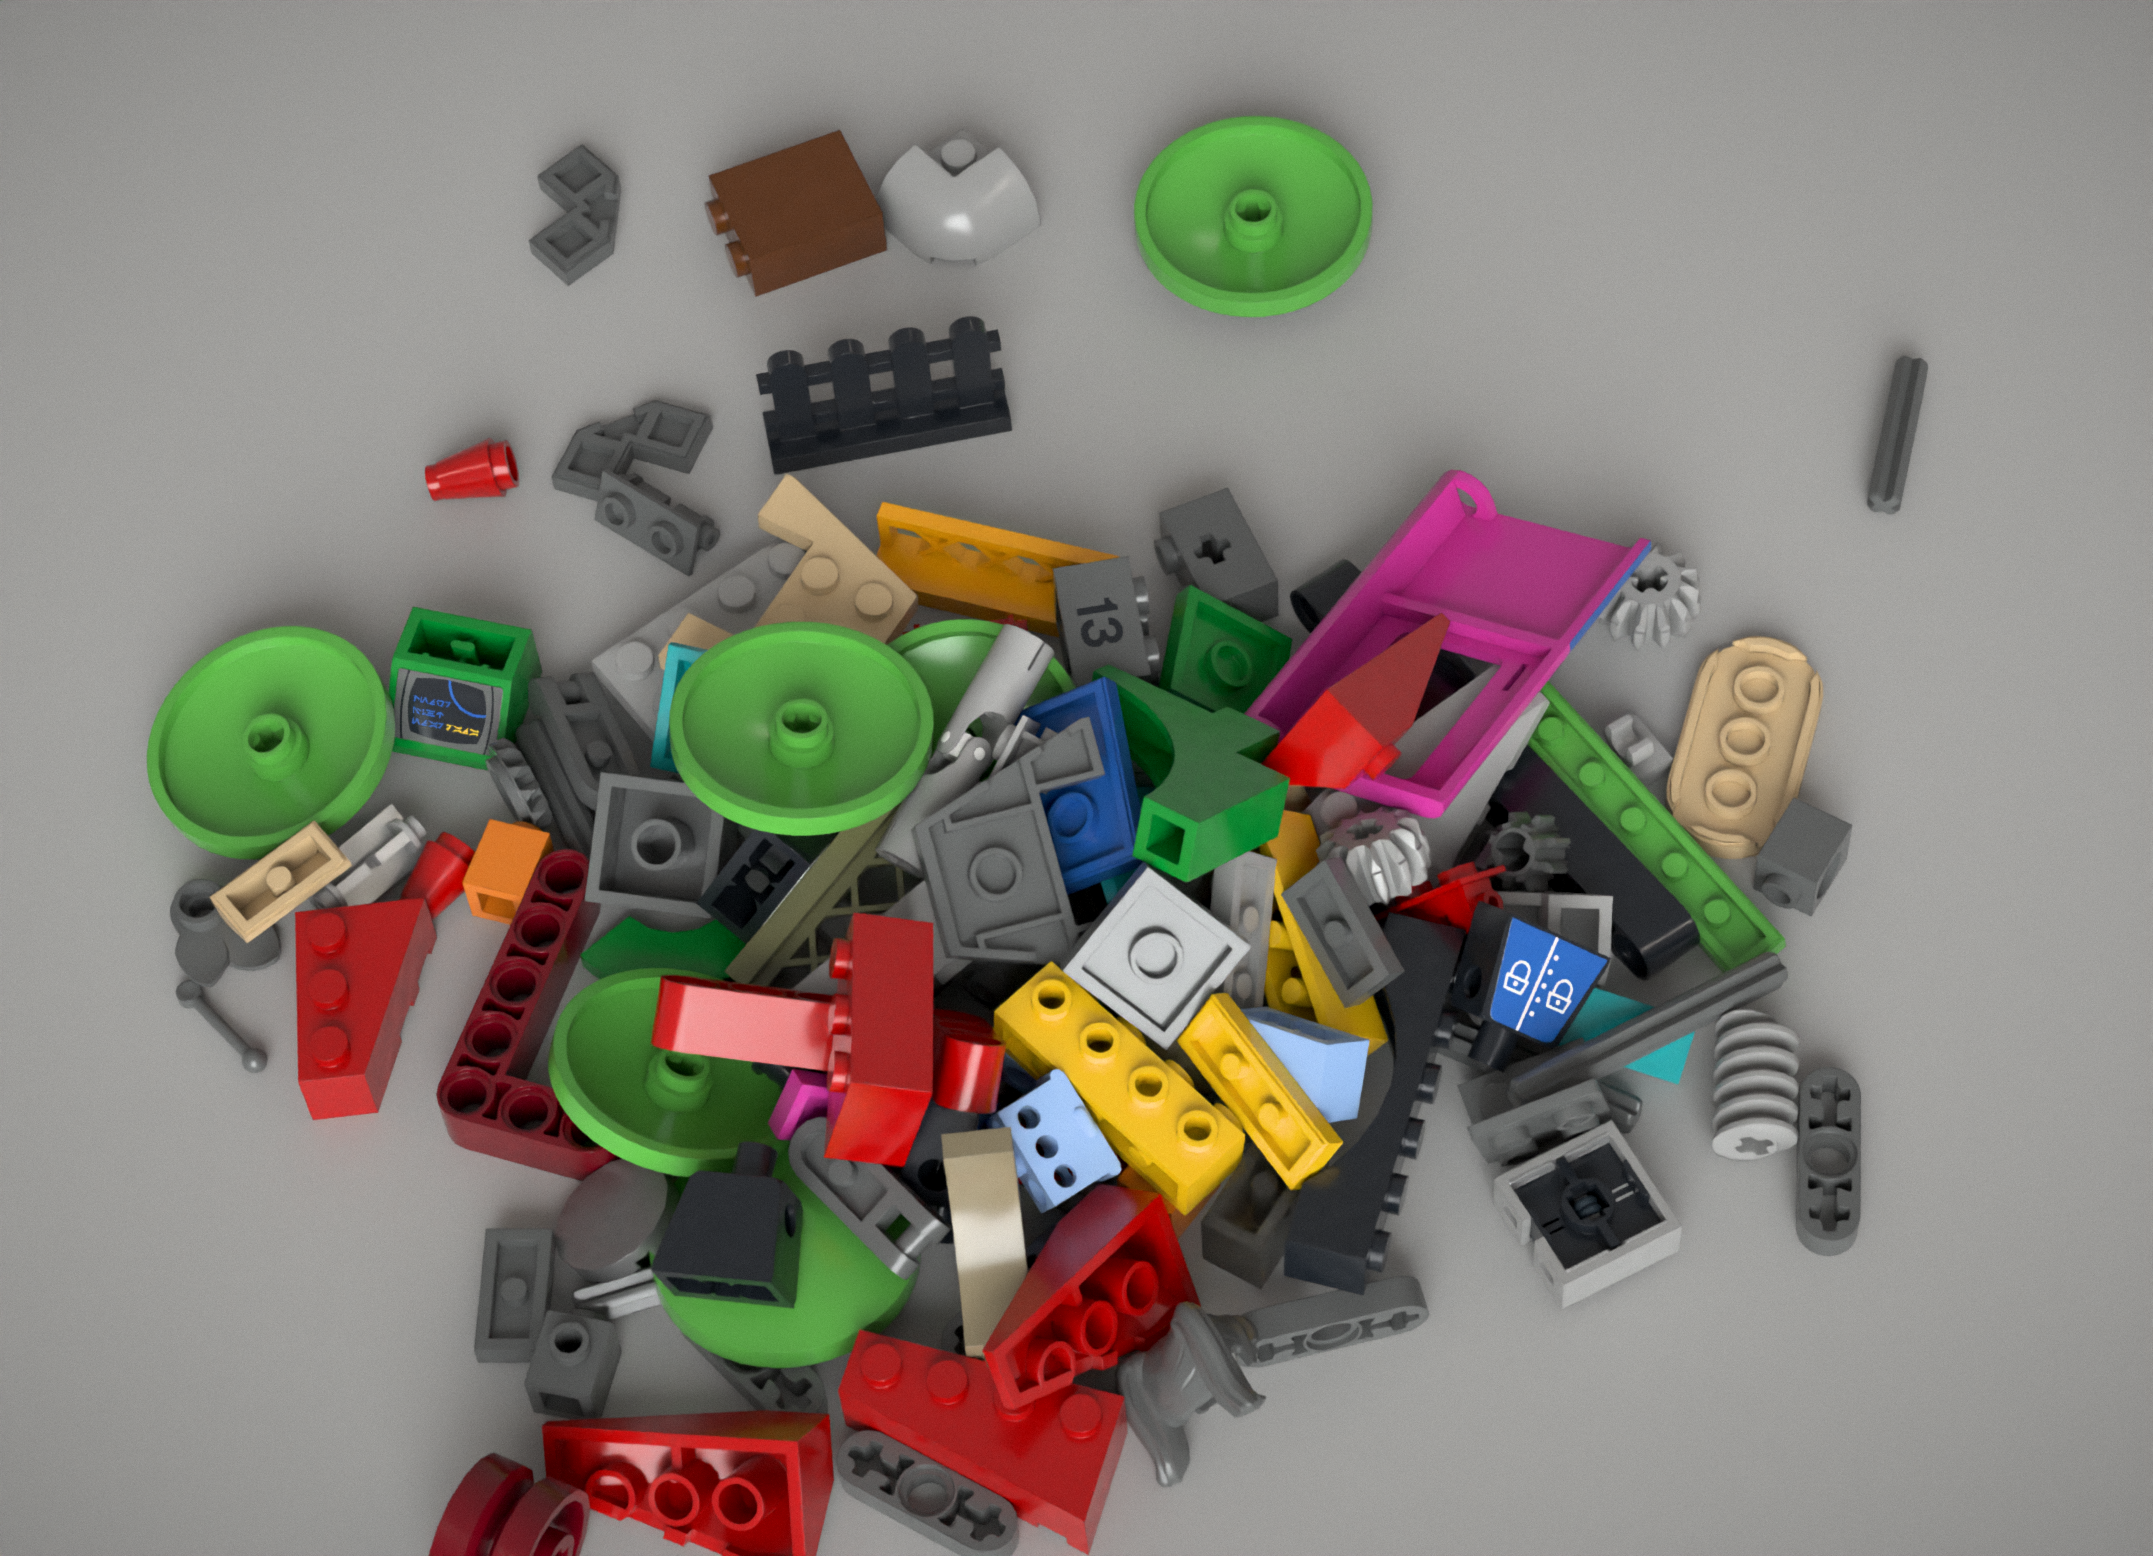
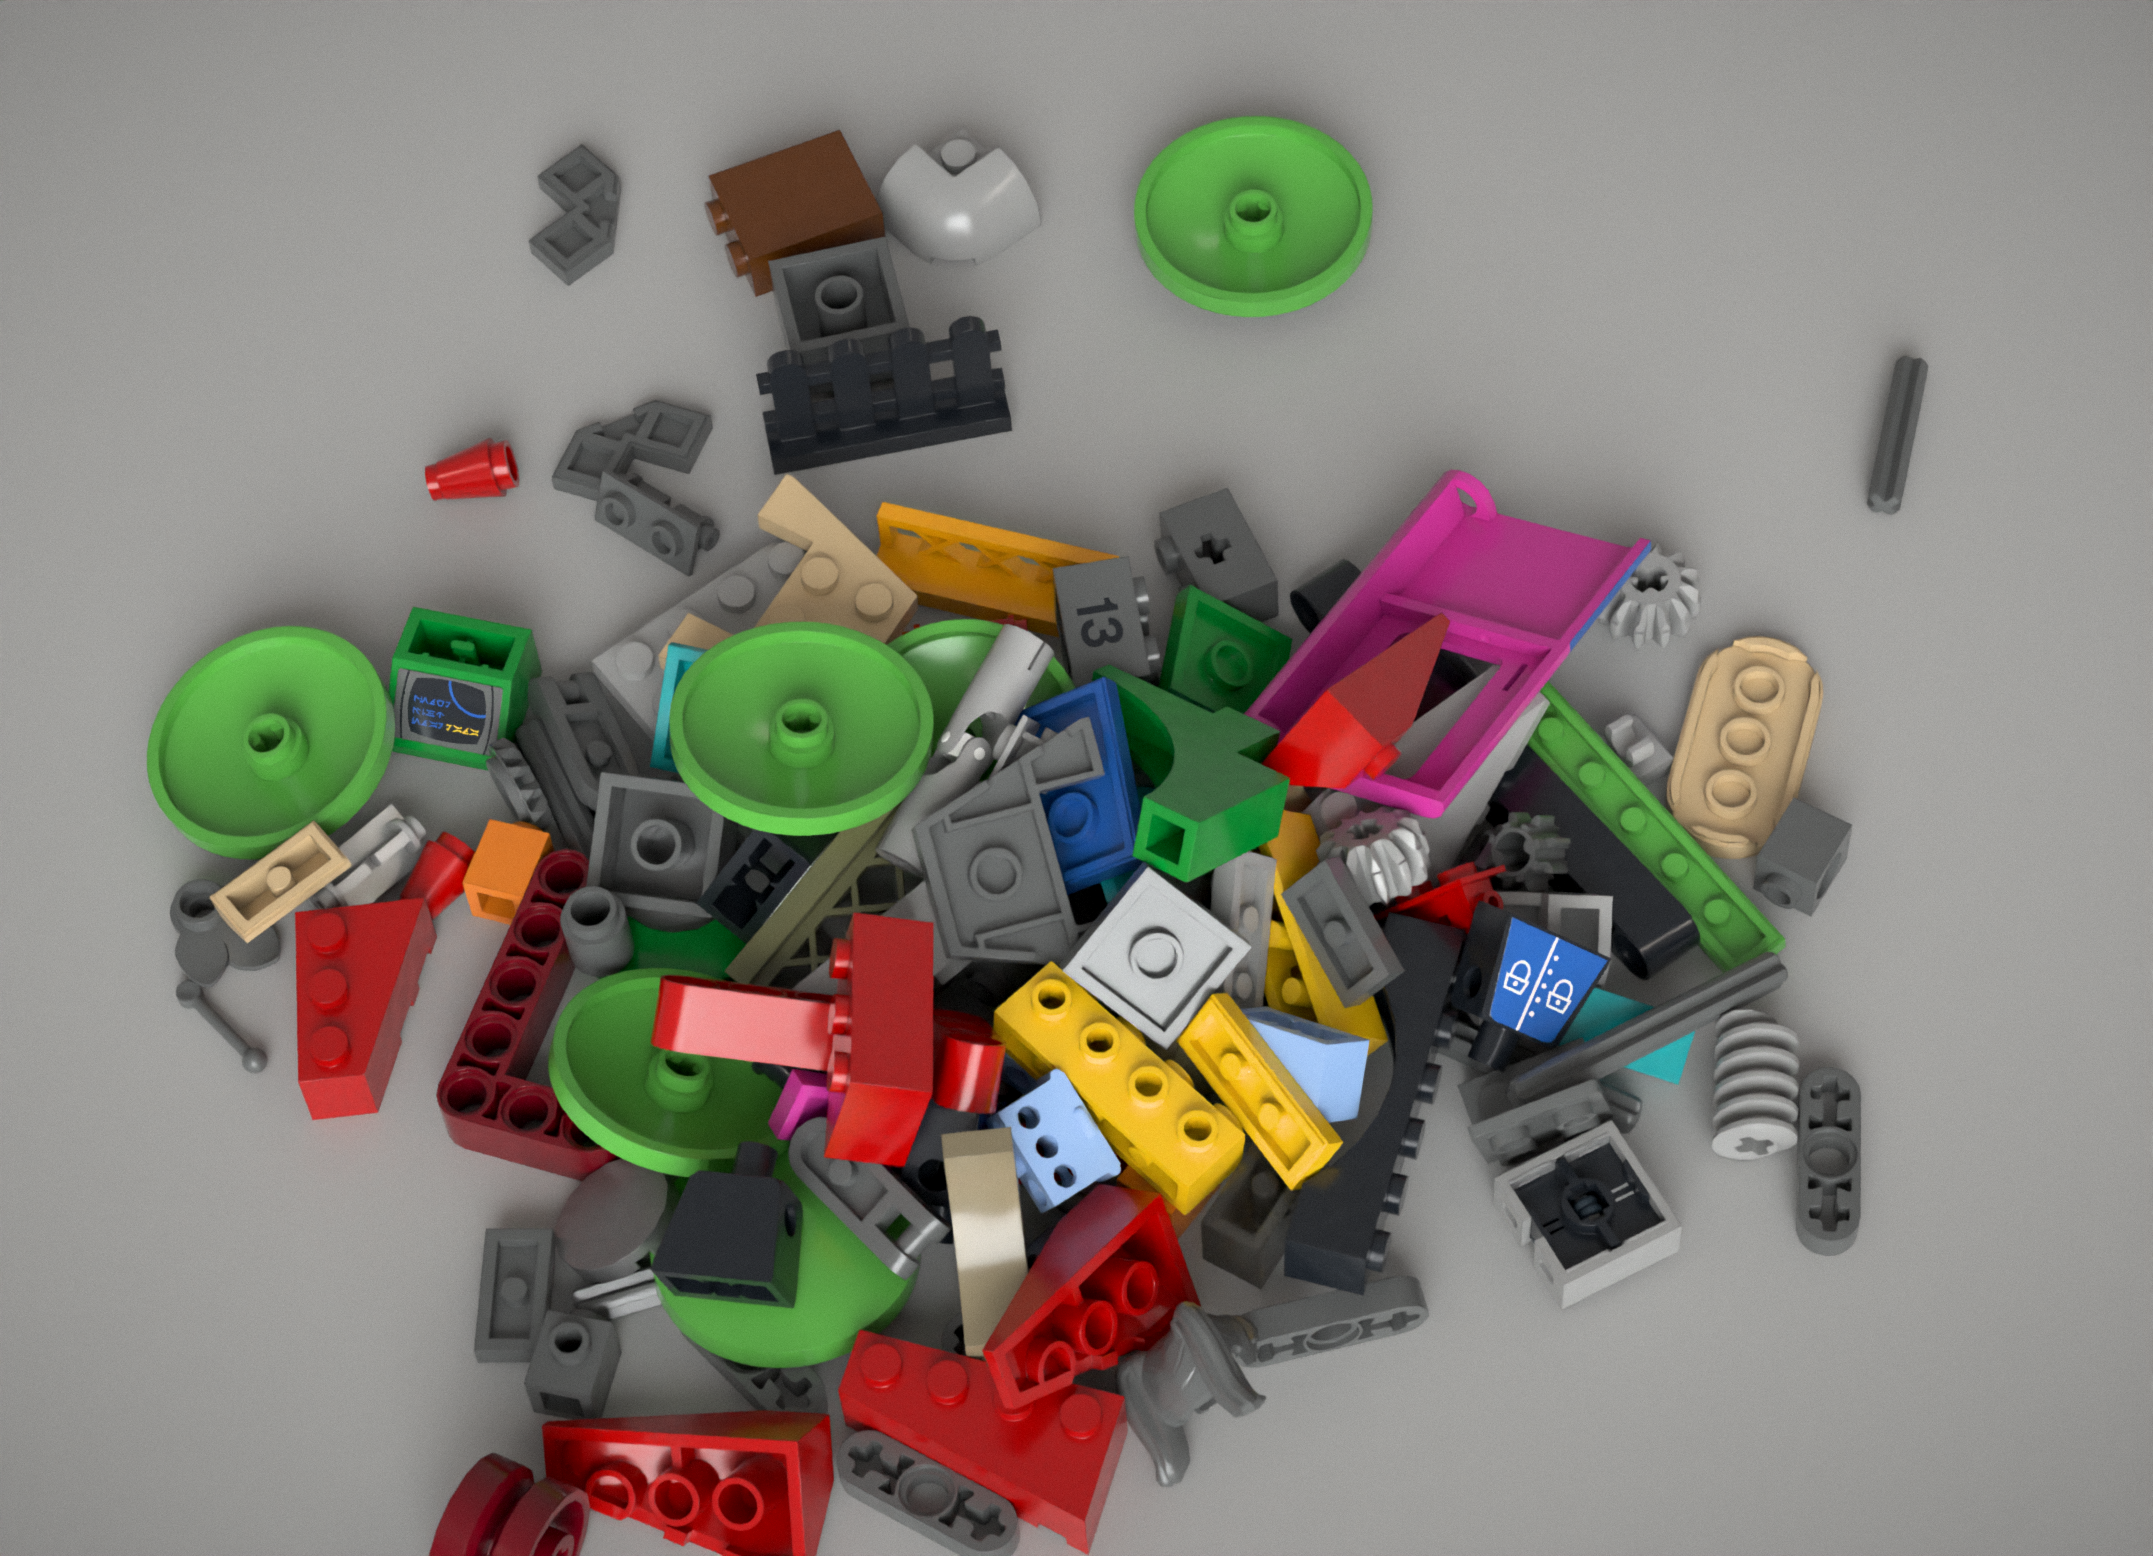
(597, 931): none -> dark grey brick
(838, 297): none -> dark grey brick

